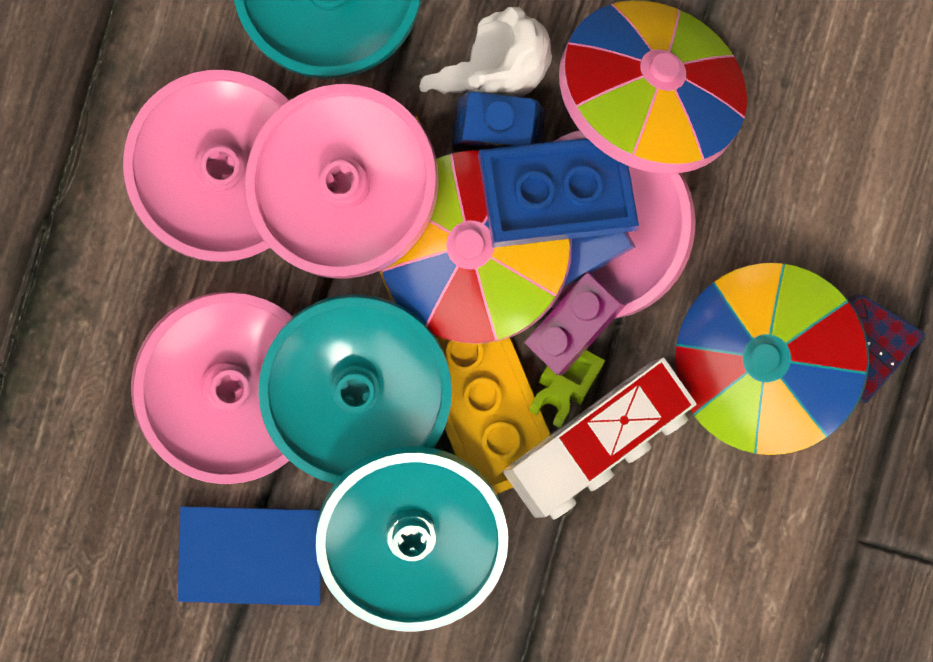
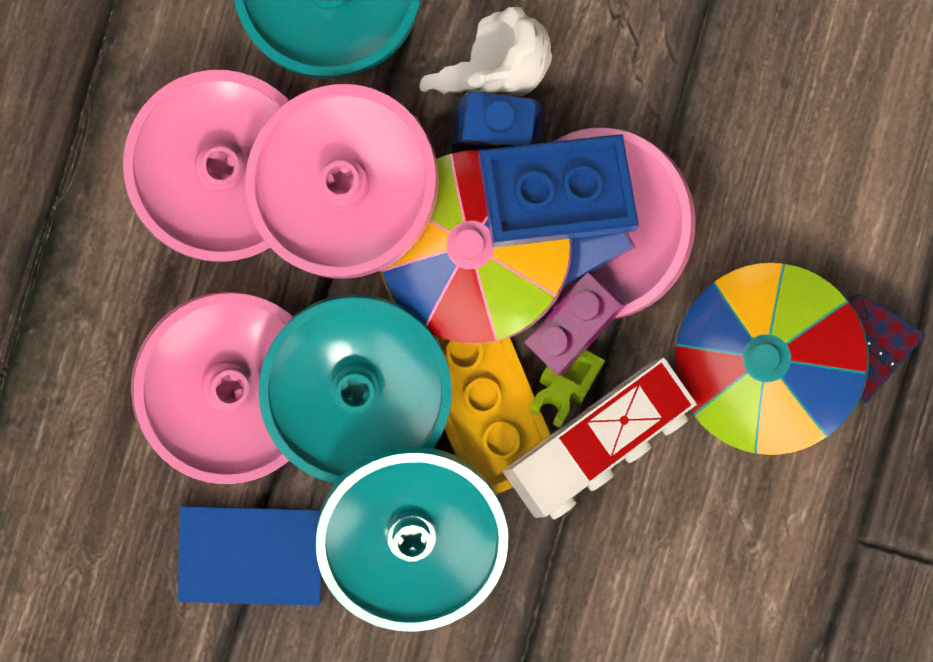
(652, 87): dish -> none

